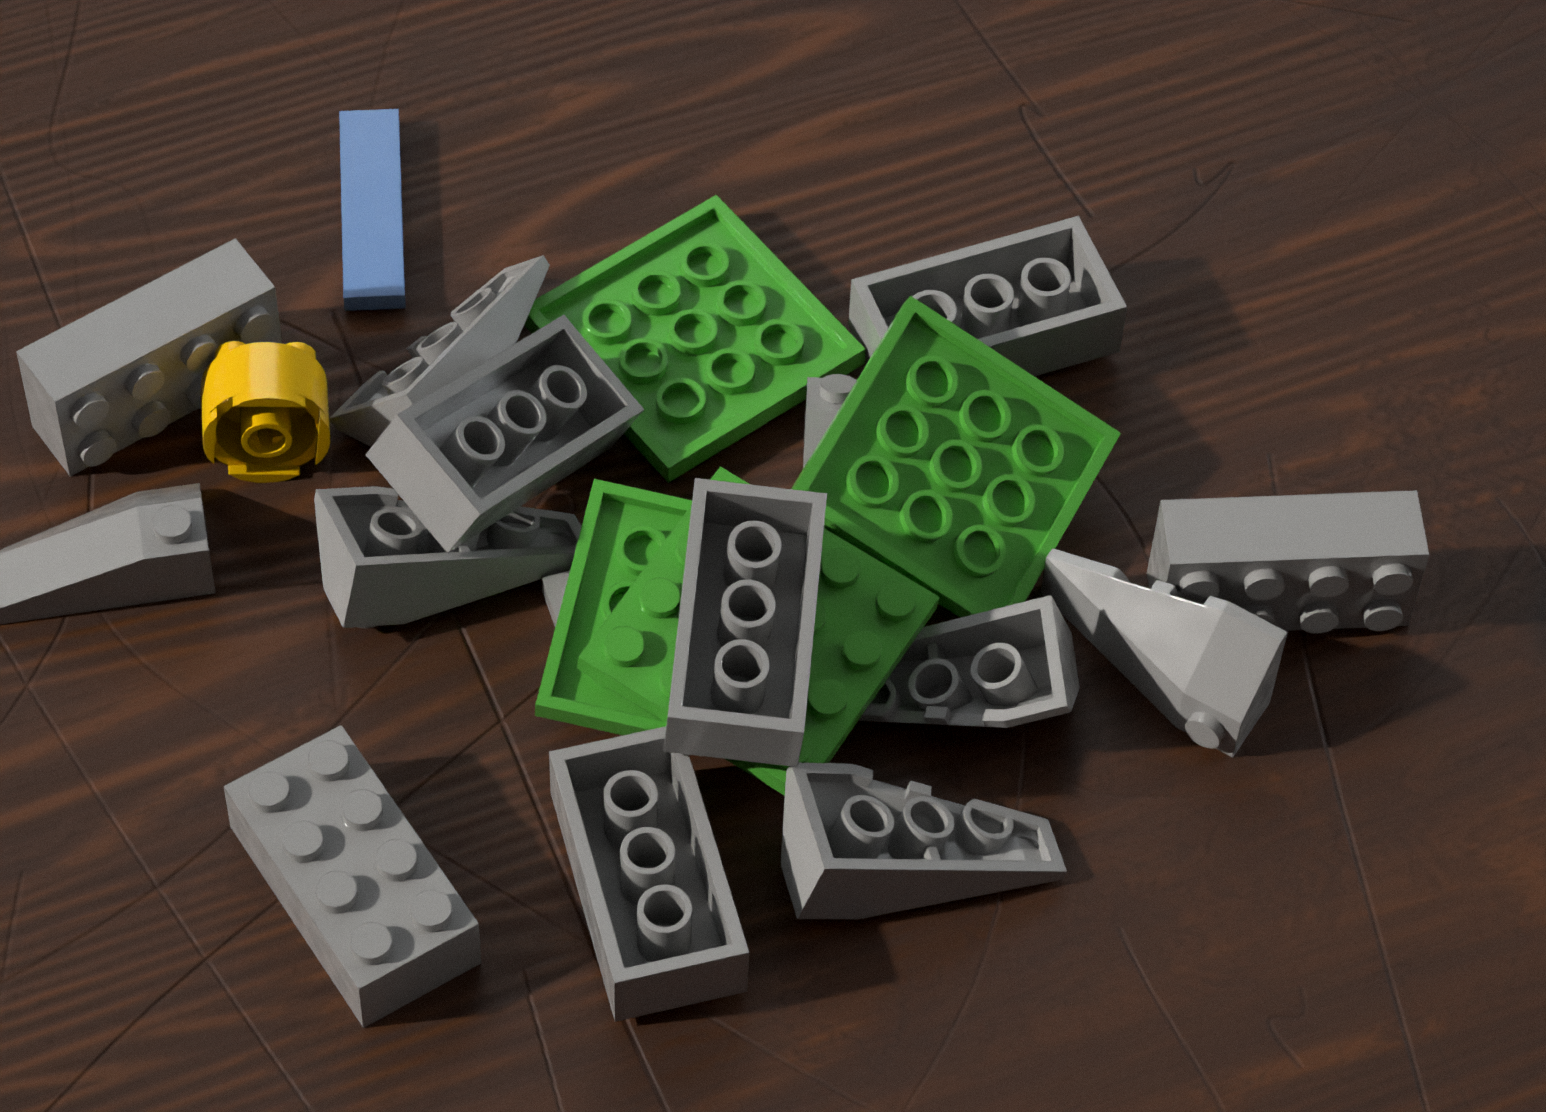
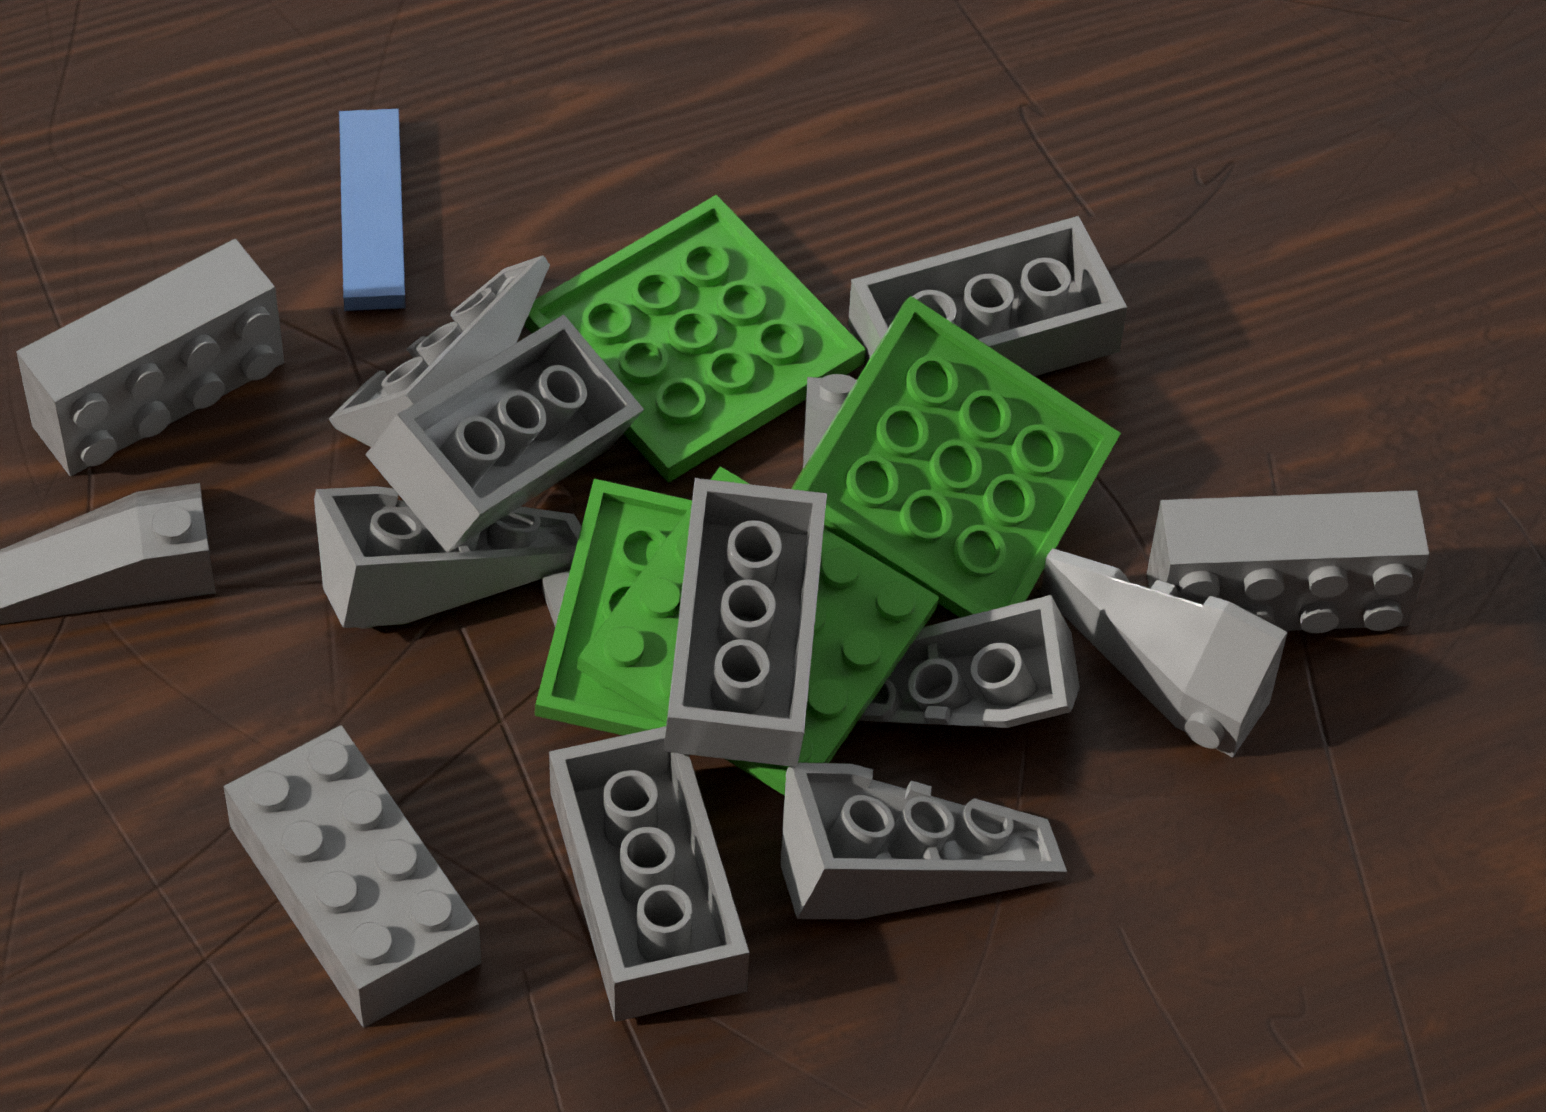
(265, 409): yellow brick -> none

